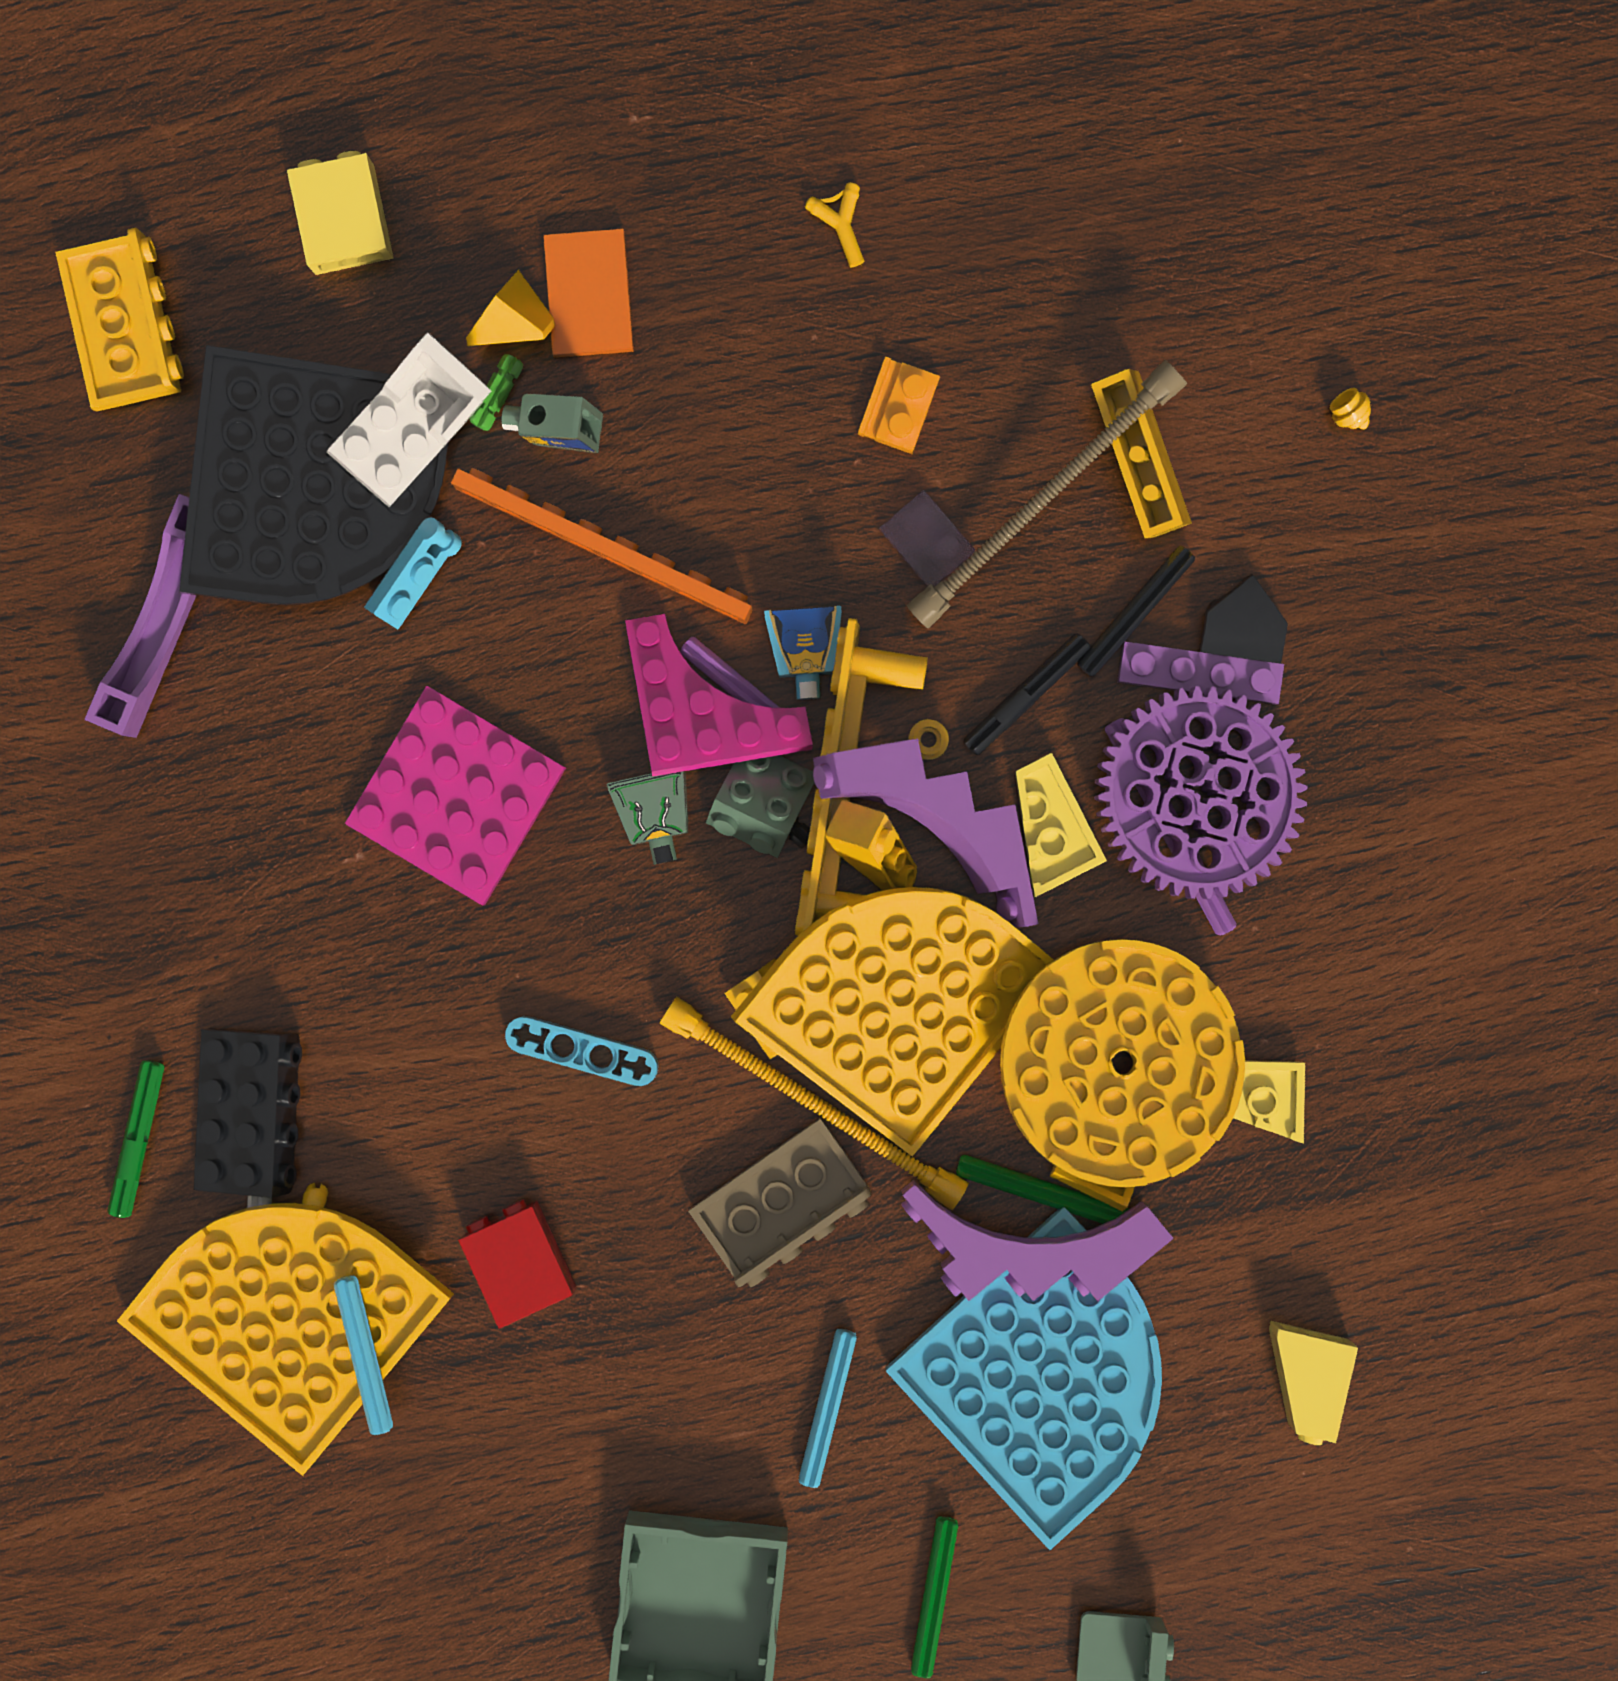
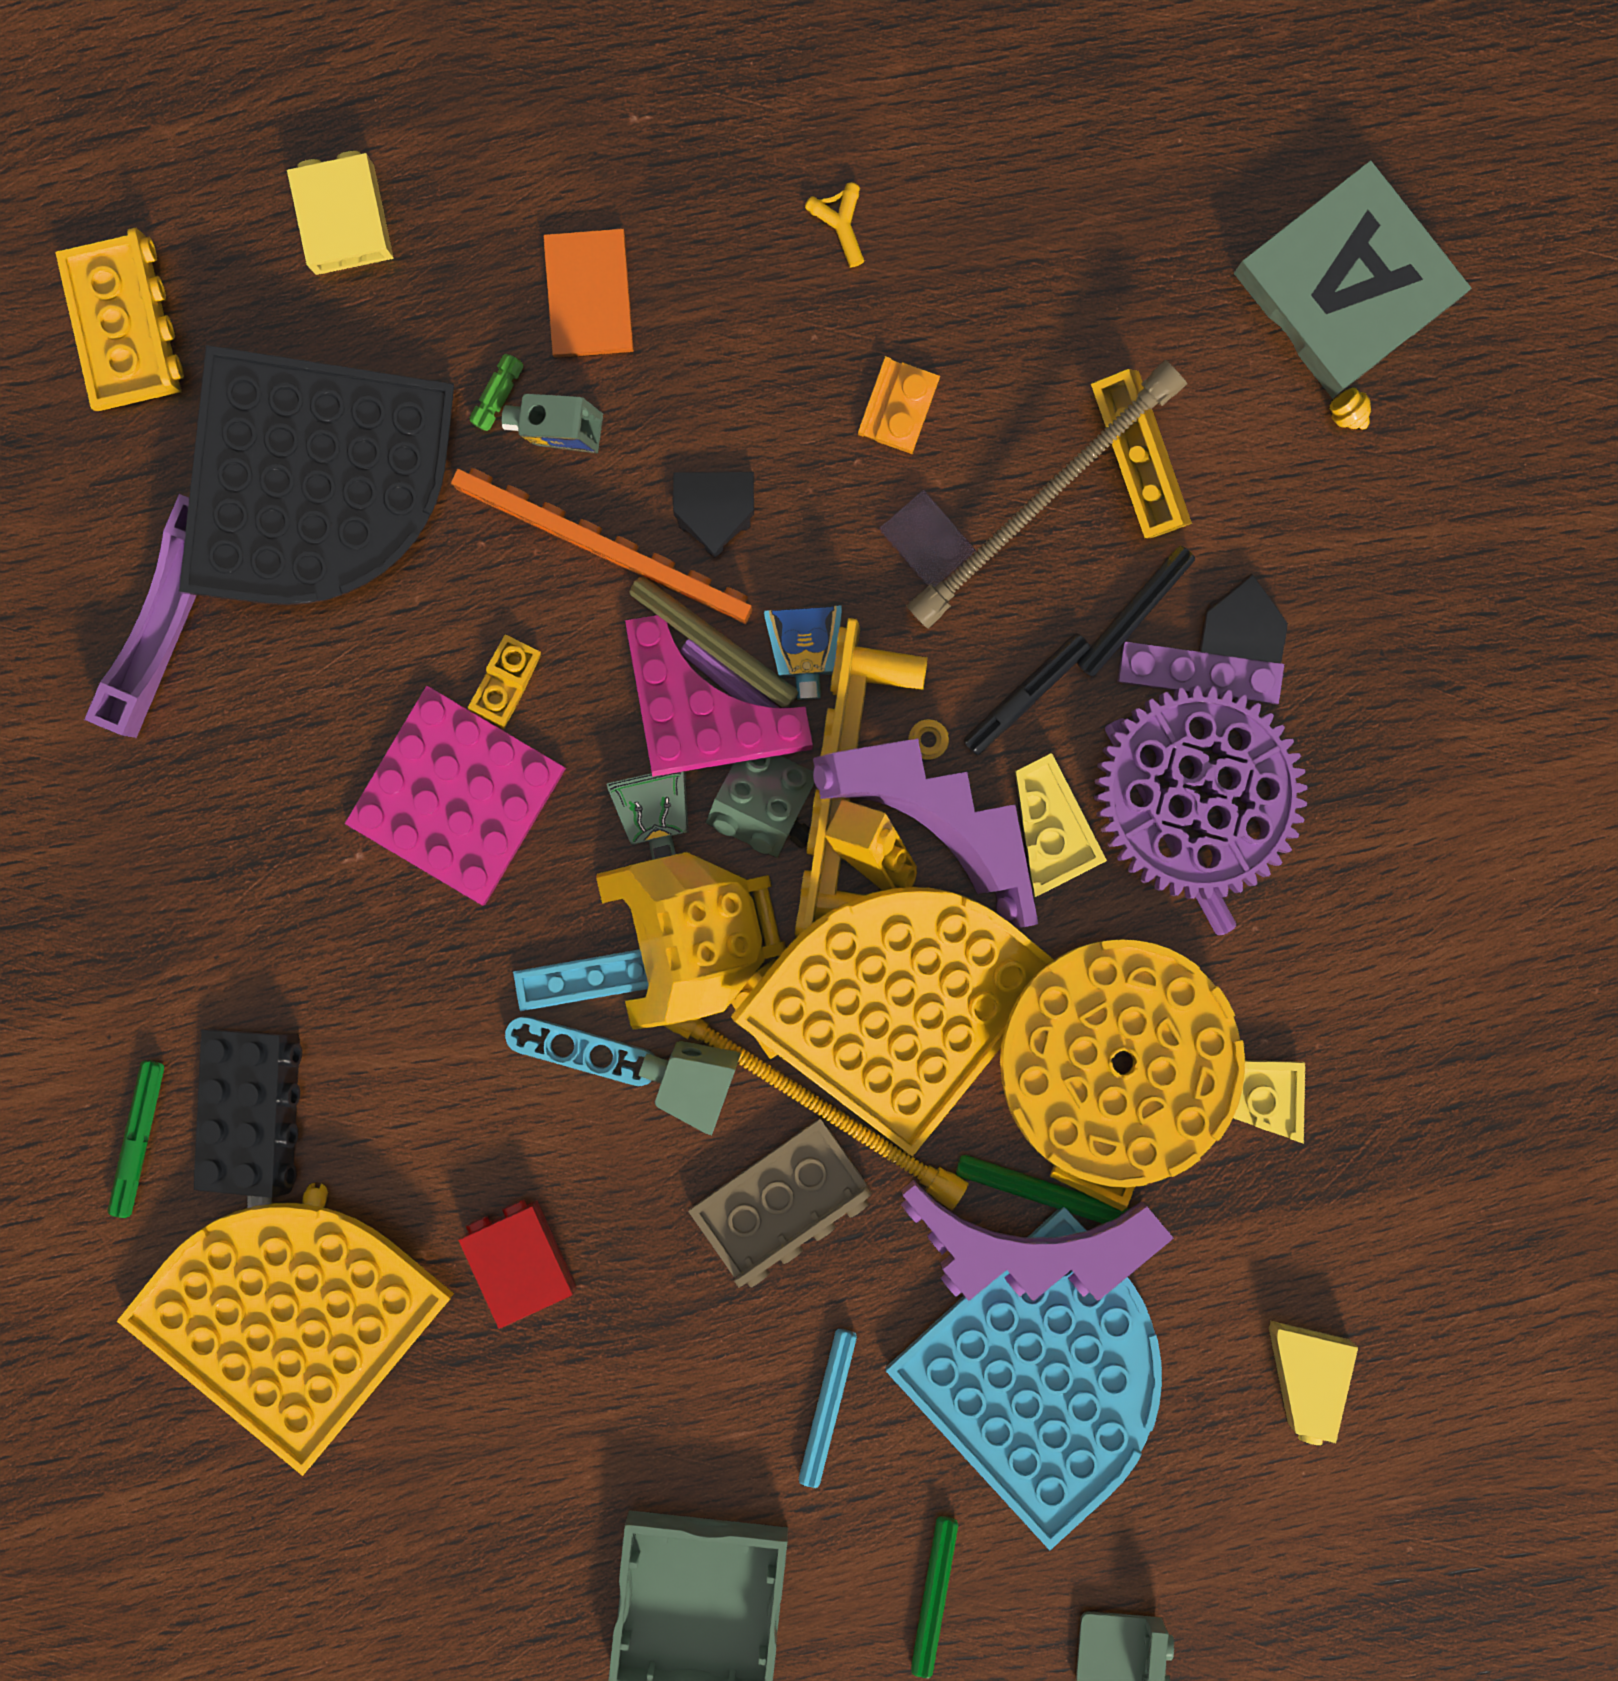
(363, 1354): medium azure axle -> none
(409, 420): white bracket -> none
(413, 572): medium azure plate -> none
(504, 681): none -> yellow slope
(512, 316): yellow slope -> none
(580, 980): none -> medium azure tile
(692, 1082): none -> sand green torso
(693, 934): none -> yellow piece
(713, 505): none -> black slope
(713, 642): none -> olive axle
(1352, 279): none -> sand green tile

